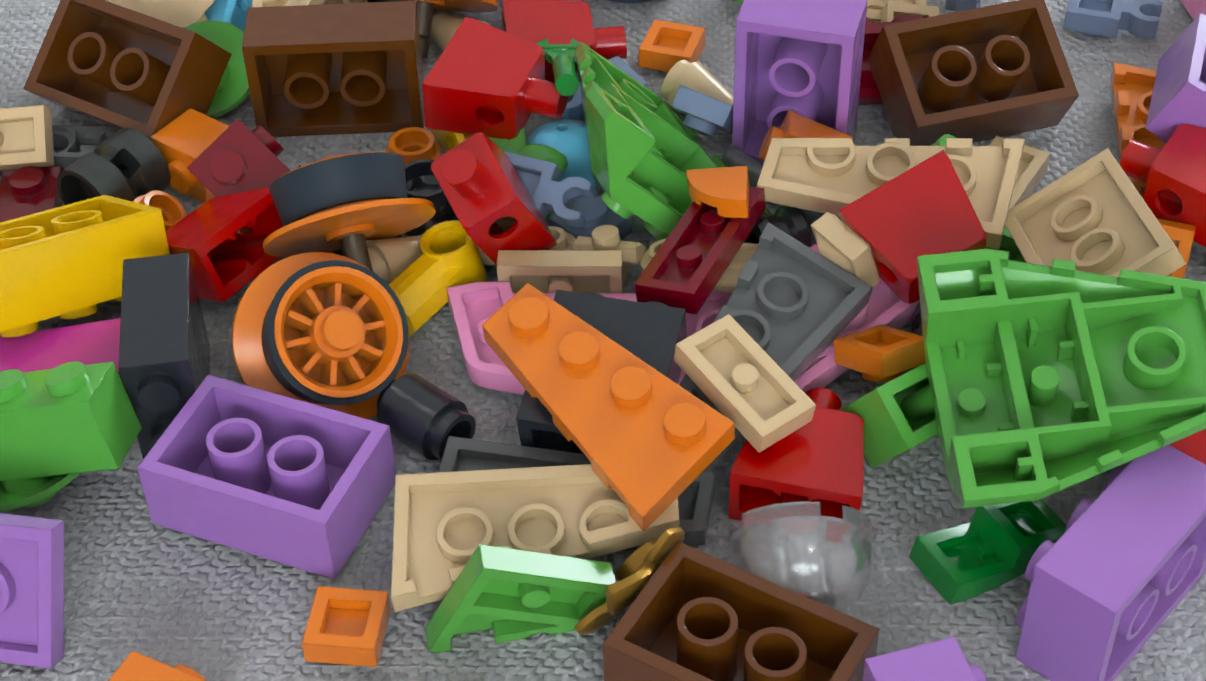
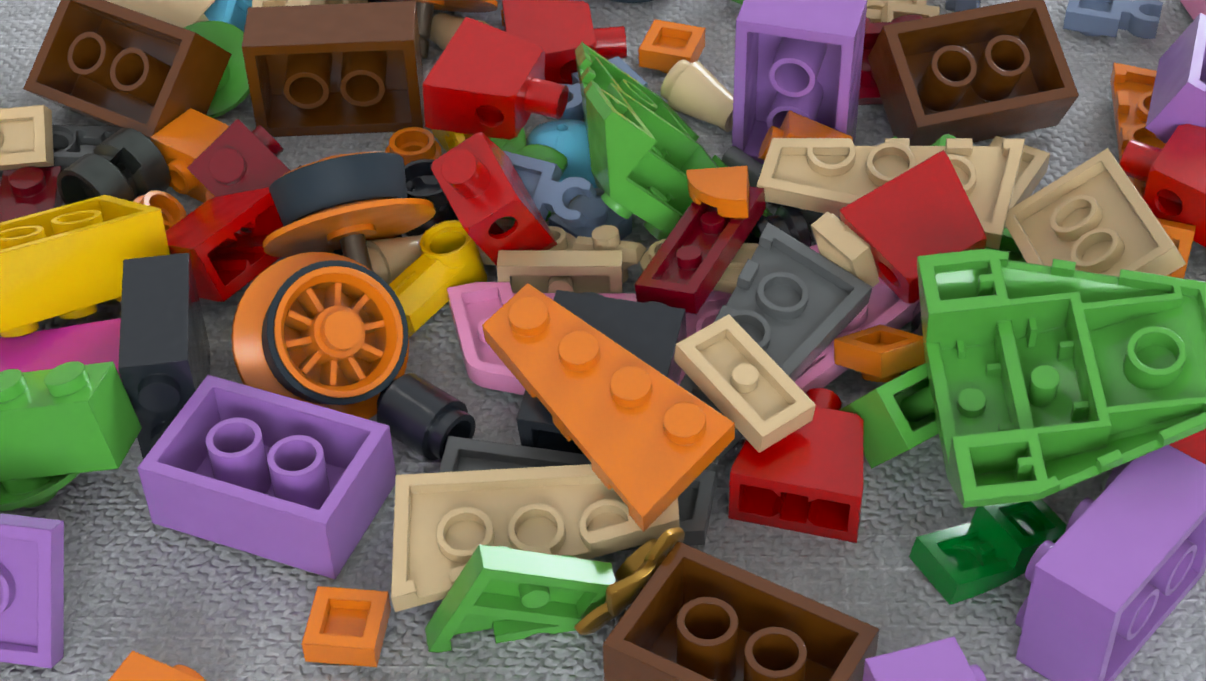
(563, 64): green piece -> none
(703, 112): sand blue plate -> none
(806, 551): clear cylinder -> none

